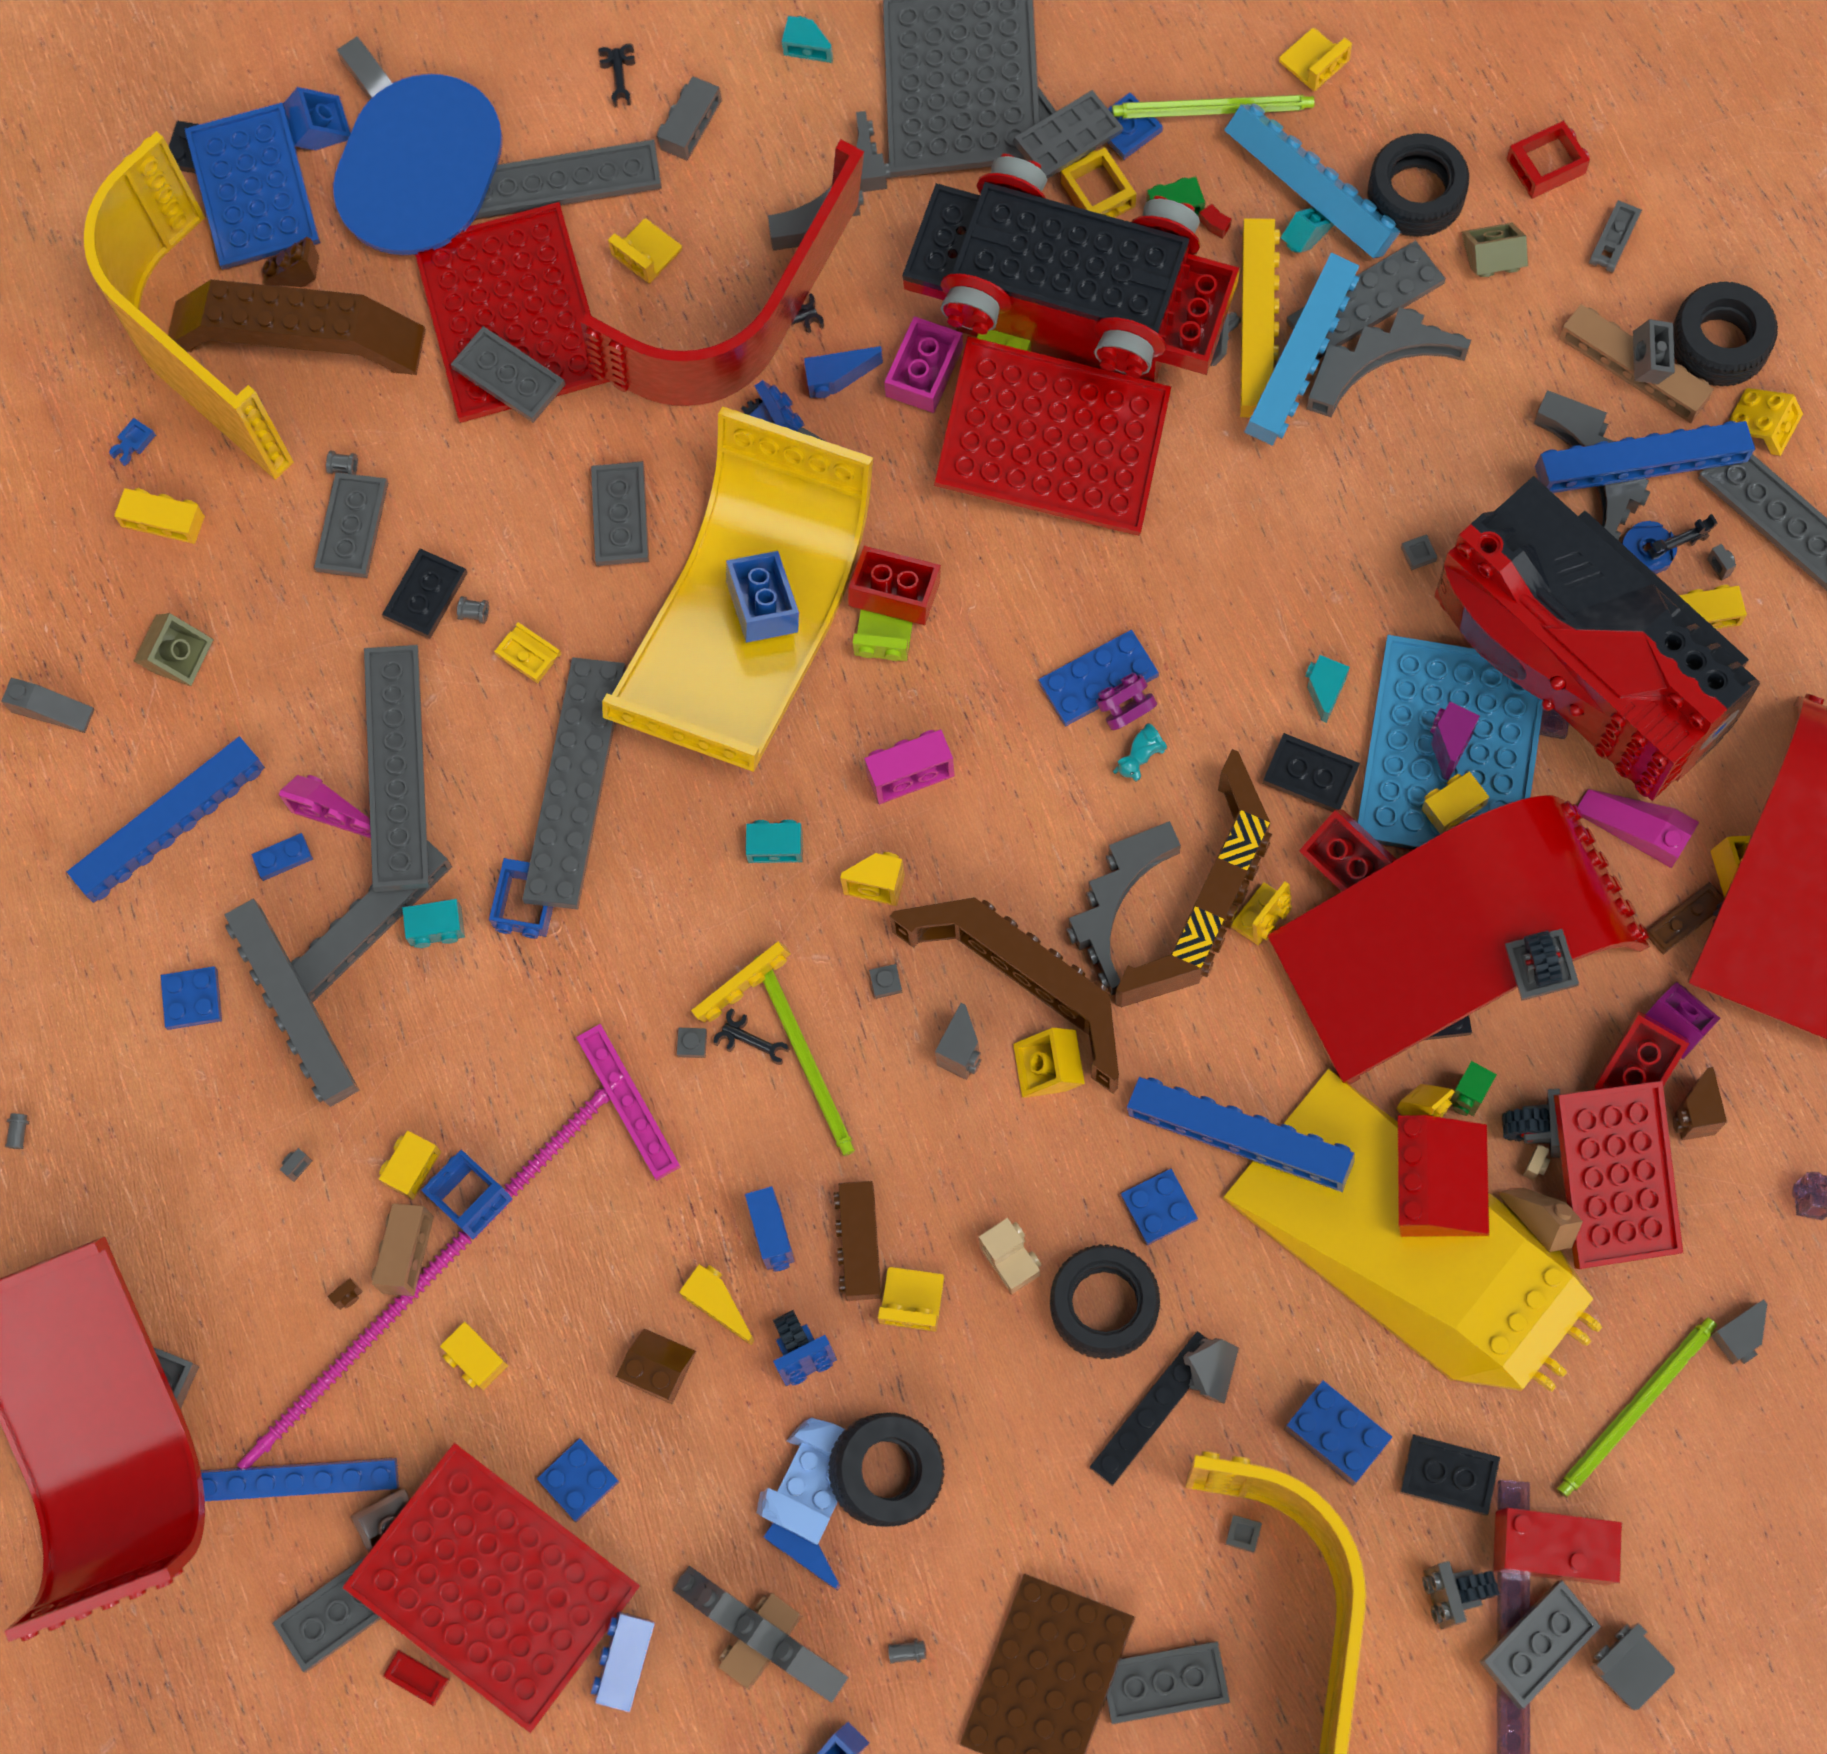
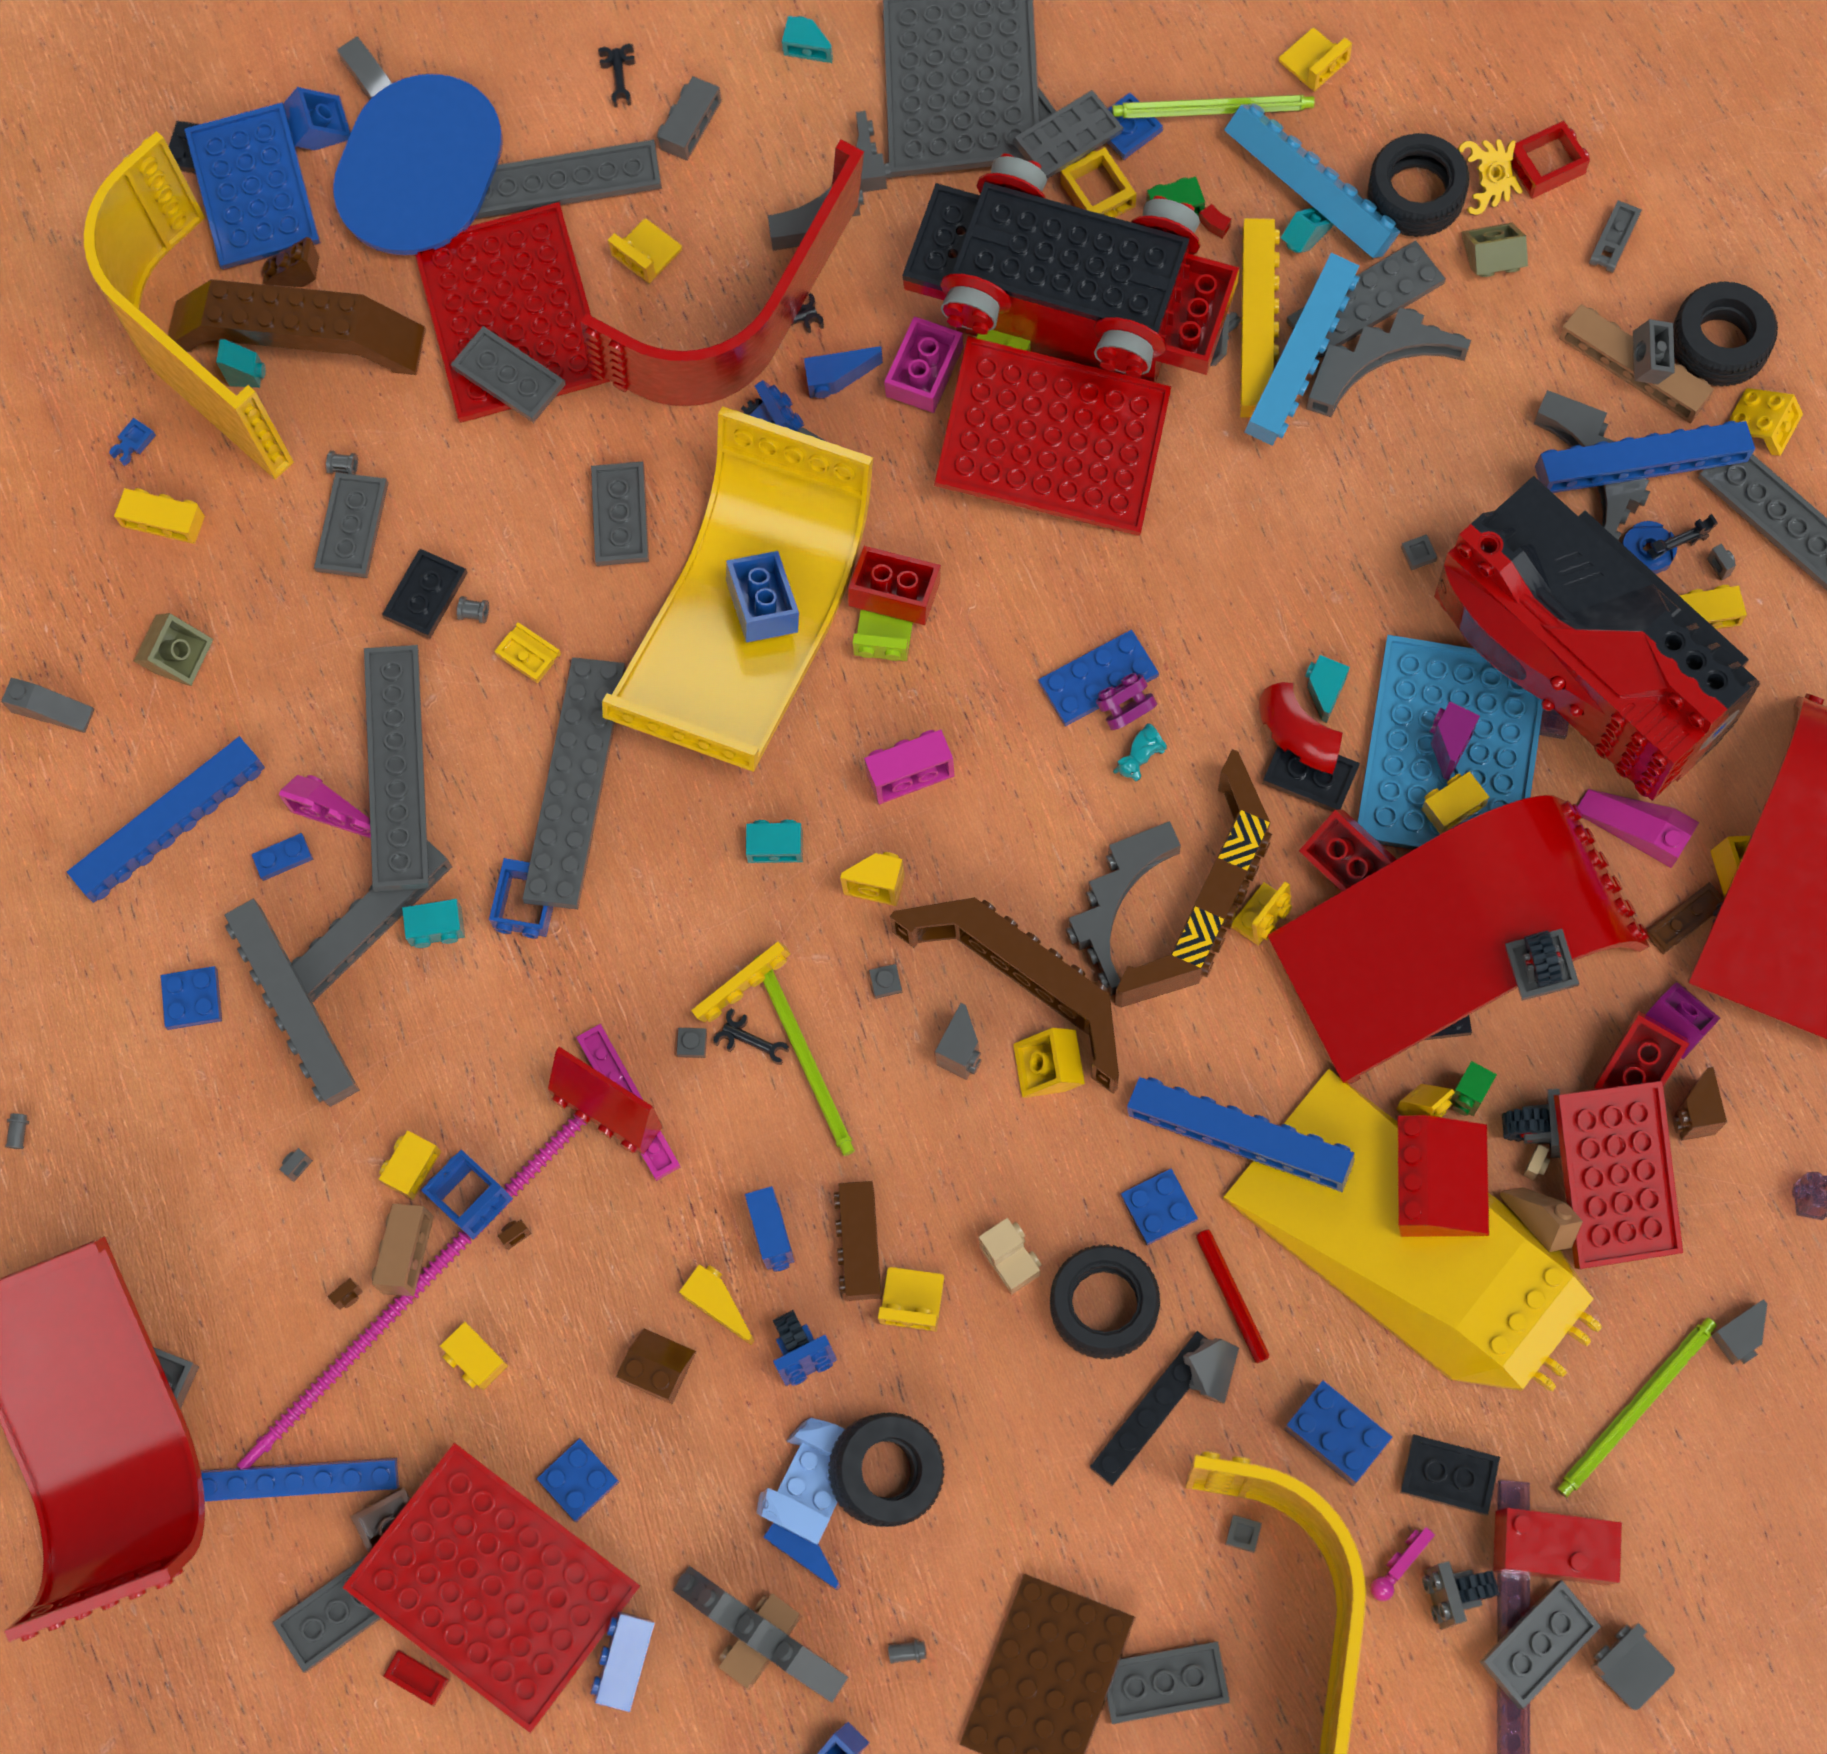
(239, 365): none -> teal slope
(513, 1233): none -> reddish brown plate
(602, 1102): none -> red slope
(1232, 1296): none -> red axle
(1296, 730): none -> red brick
(1383, 1587): none -> dark pink plate
(1494, 172): none -> yellow animal

